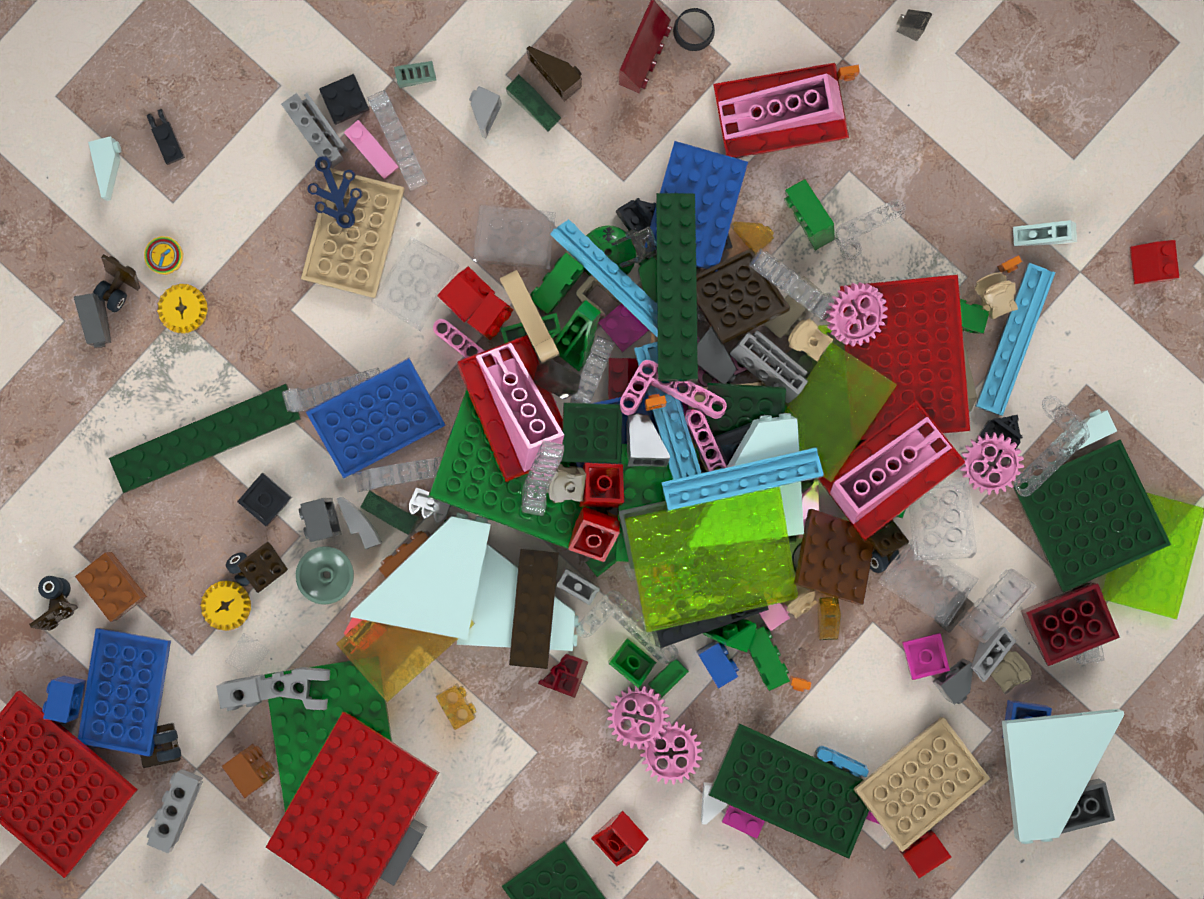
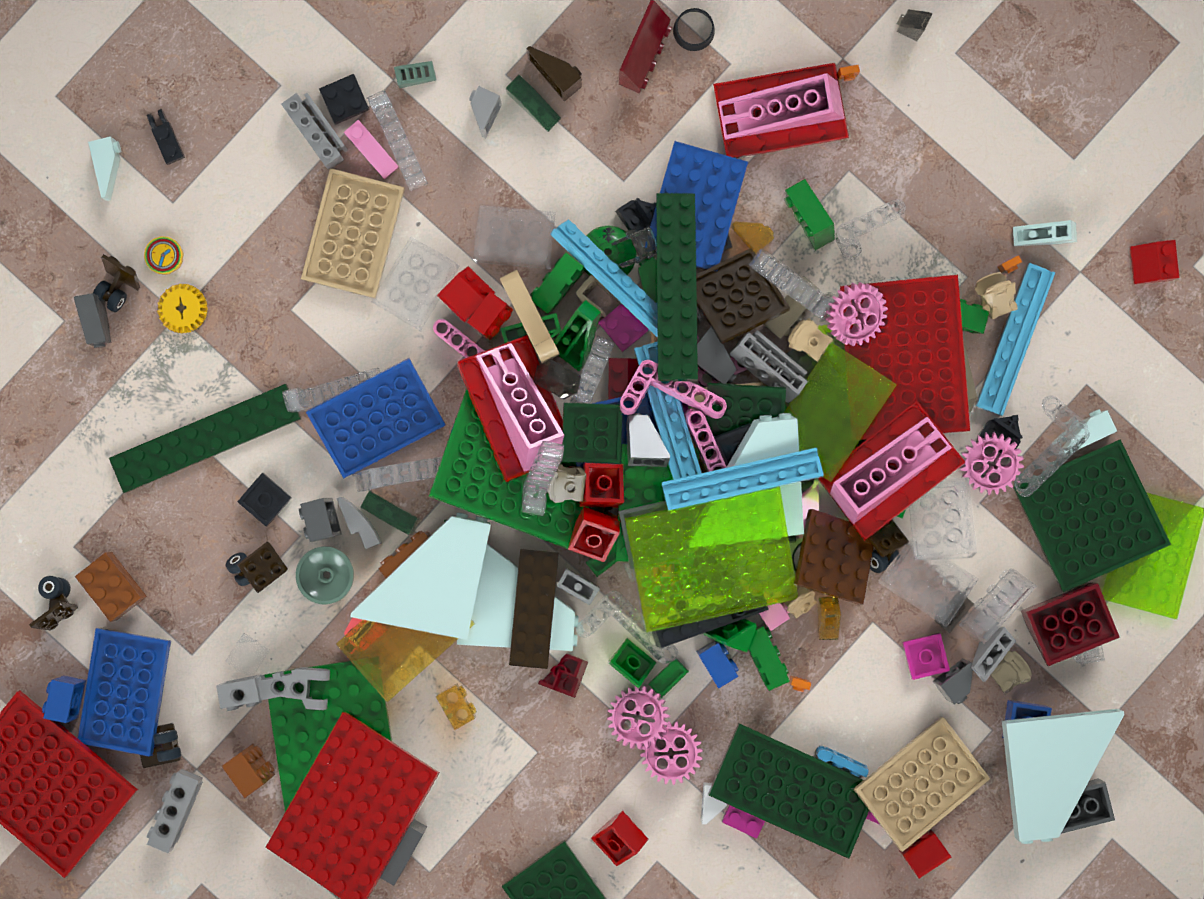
(238, 609): yellow gear -> none
(336, 196): dark blue plant -> none
(428, 505): white plate -> none
(655, 401): orange plate -> none

